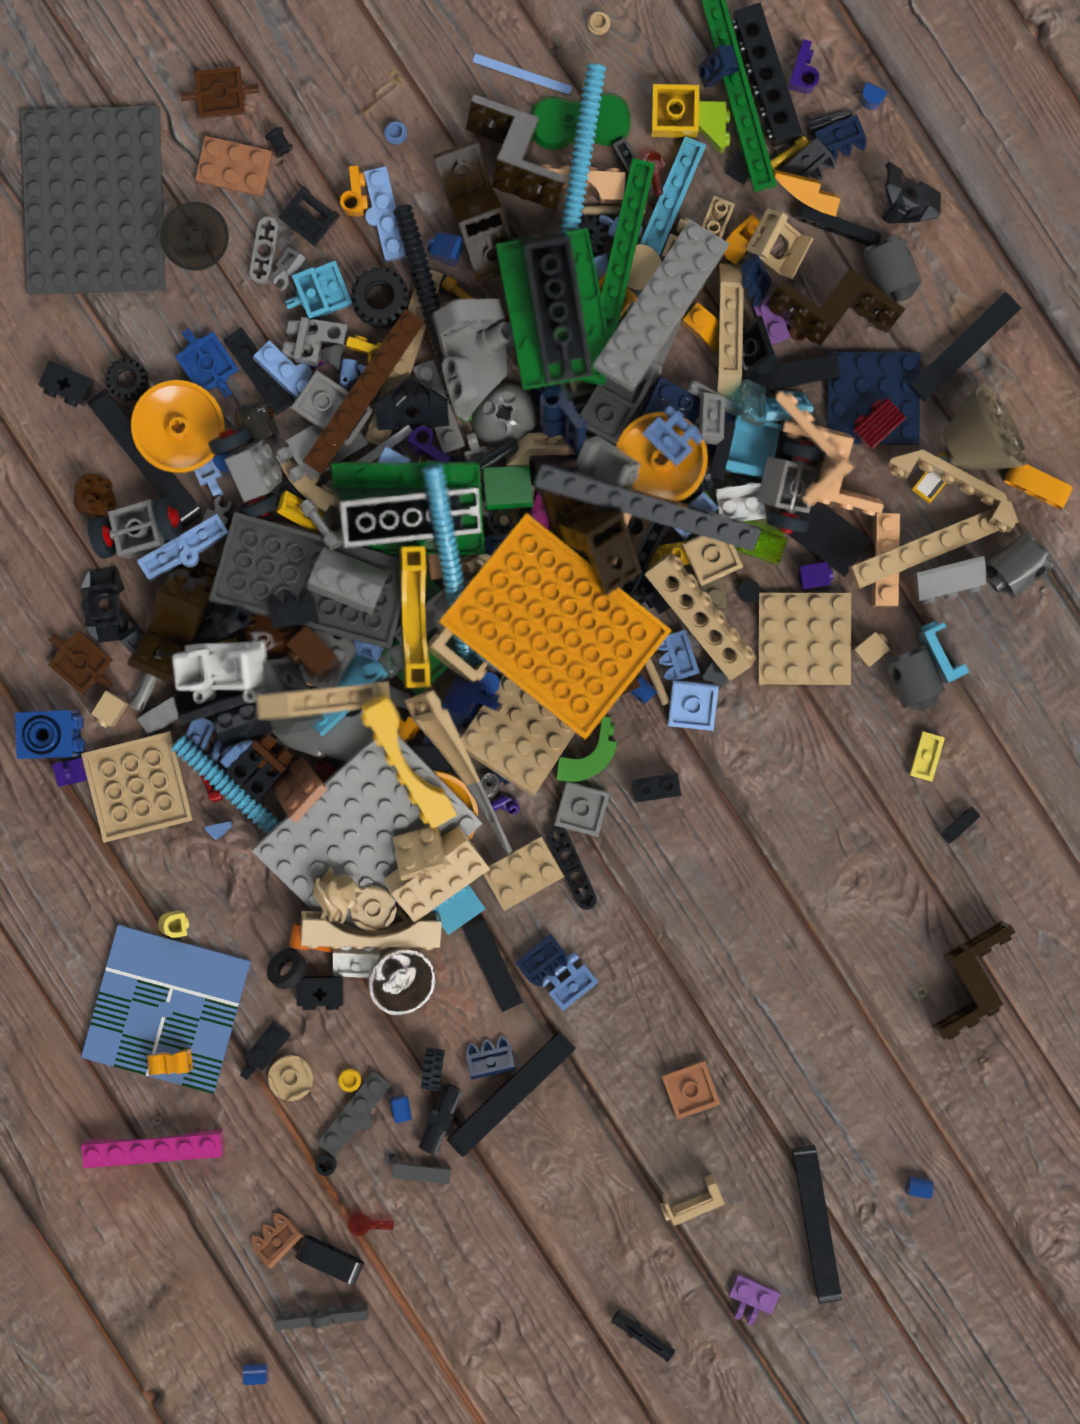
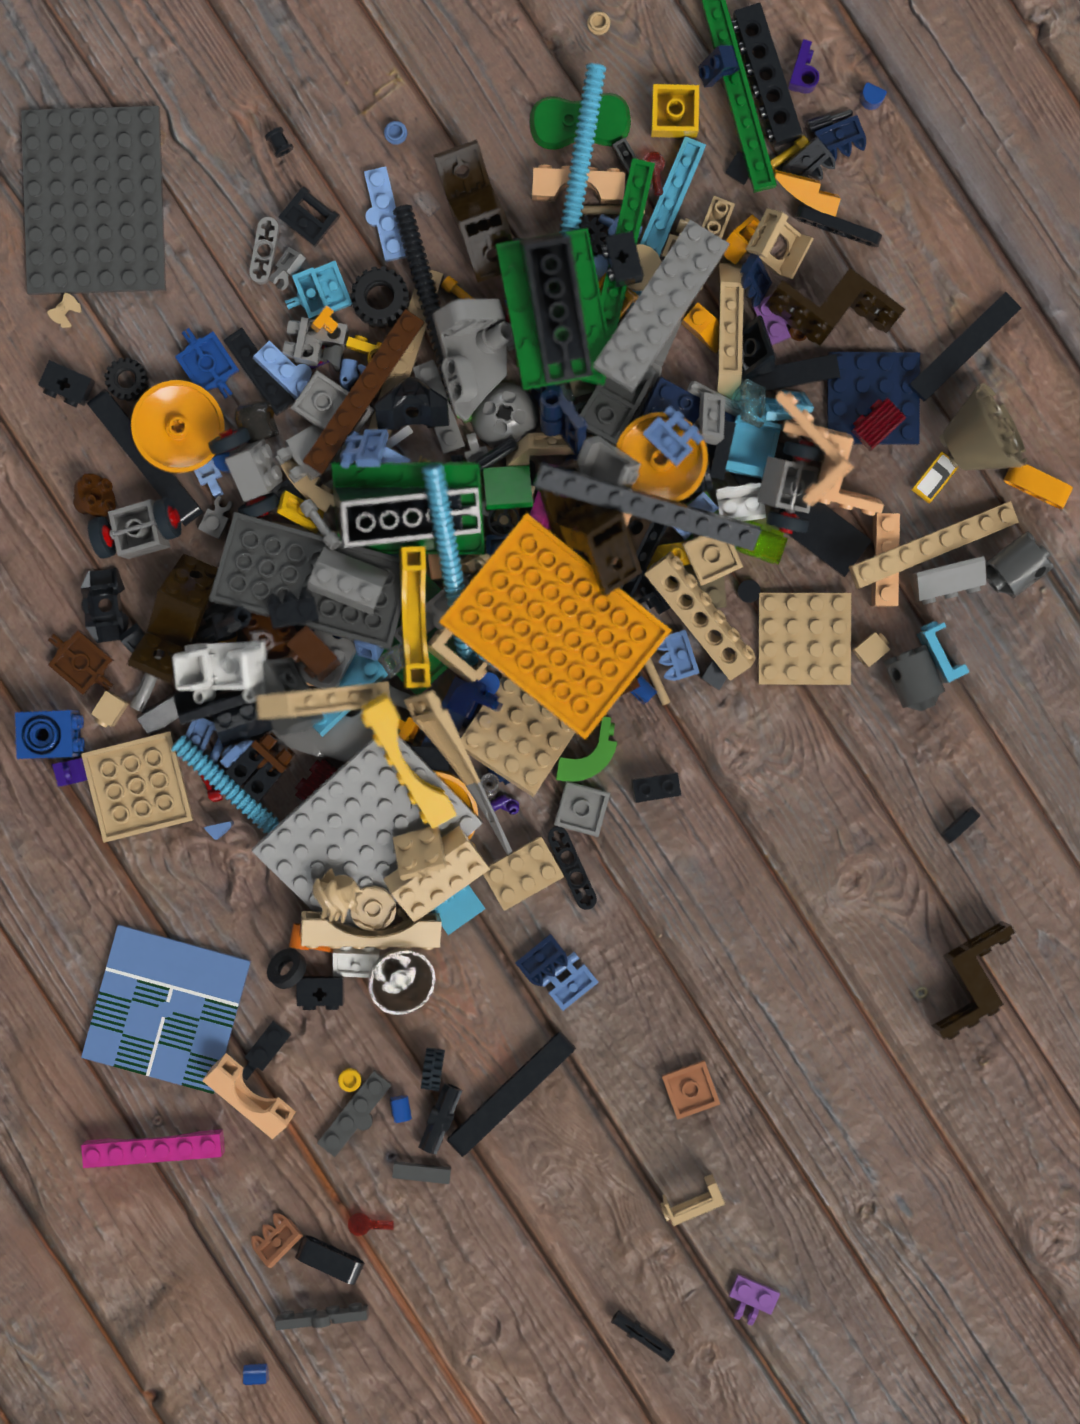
(58, 313): none -> tan piece
(167, 1063): light orange leg -> none
(174, 924): light yellow plate -> none
(183, 548): light blue hinge -> none
(185, 228): clear smoke piece -> none
(219, 92): reddish brown plate -> none
(234, 166): nougat plate -> none
(267, 1114): none -> light nougat arch
(290, 1077): tan tile -> none
(299, 789): nougat plate -> none
(321, 1159): black bush -> none
(325, 321): none -> light orange tile
(357, 180): light orange plate -> none
(370, 450): none -> medium blue plate
(427, 448): dark purple plate -> none
(446, 248): blue slope -> none
(490, 1060): dark blue plate -> none
(493, 965): black tile -> none
(512, 170): dark brown bracket -> none
(523, 74): light blue sticker -> none
(622, 246): none -> black brick
(693, 705): light blue plate -> none
(713, 122): lime slope -> none
(815, 575): dark purple brick -> none
(816, 1224): black beam -> none
(893, 268): dark grey cylinder -> none
(903, 209): black piece -> none
(919, 1187): blue brick -> none
(926, 756): light yellow plate -> none
(1002, 516): tan slope -> none

